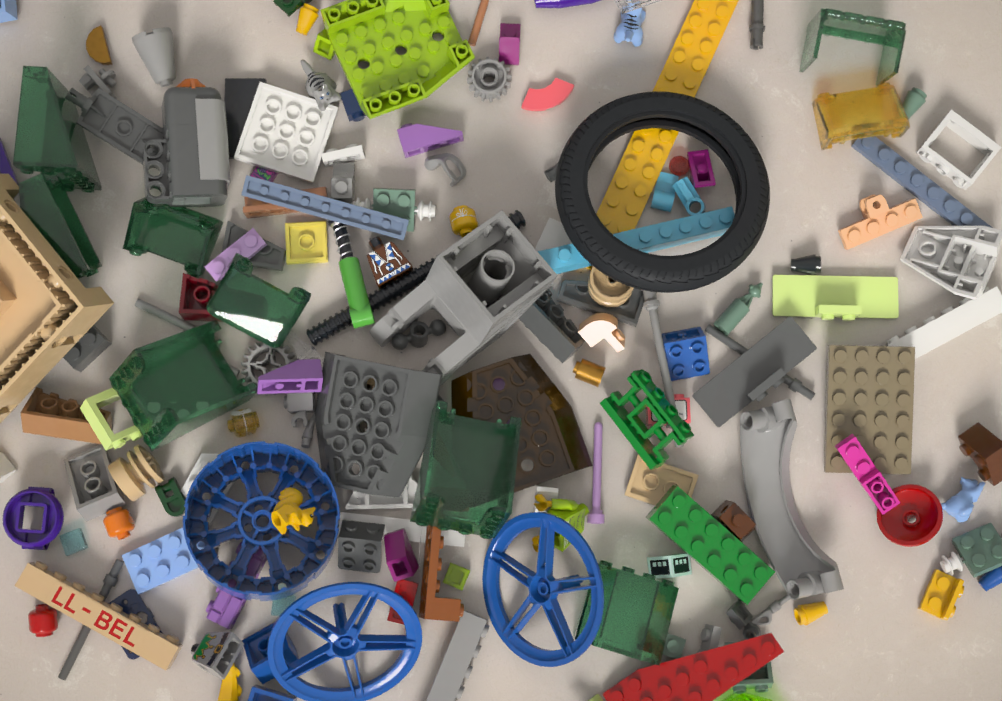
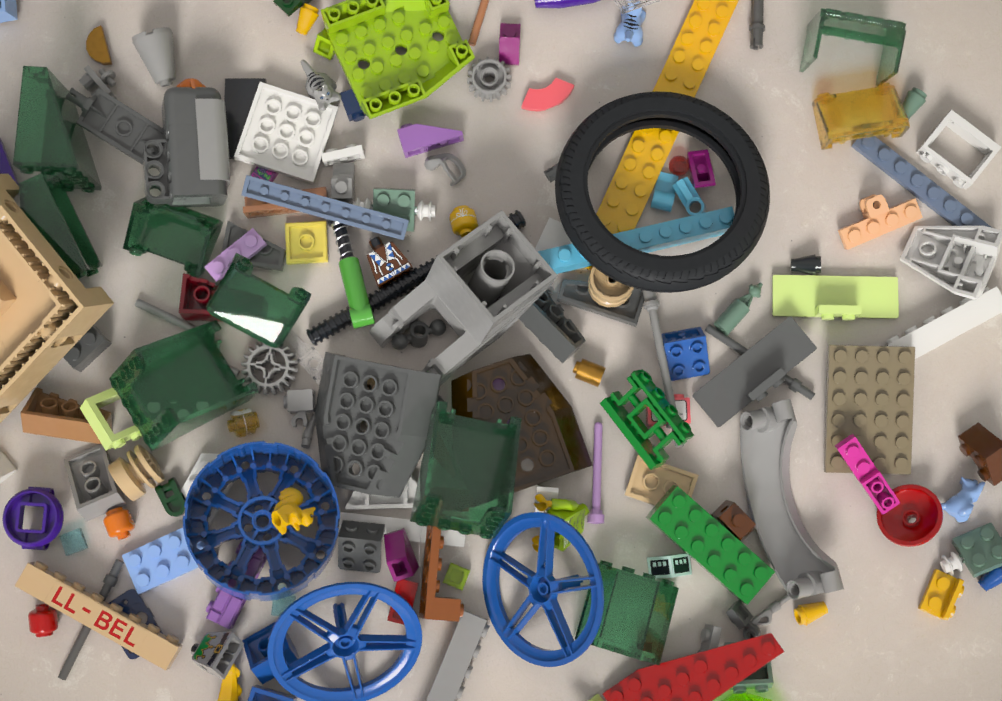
(296, 377): medium lavender slope -> none
(602, 326): brick -> none
(674, 646): sand green plate -> none

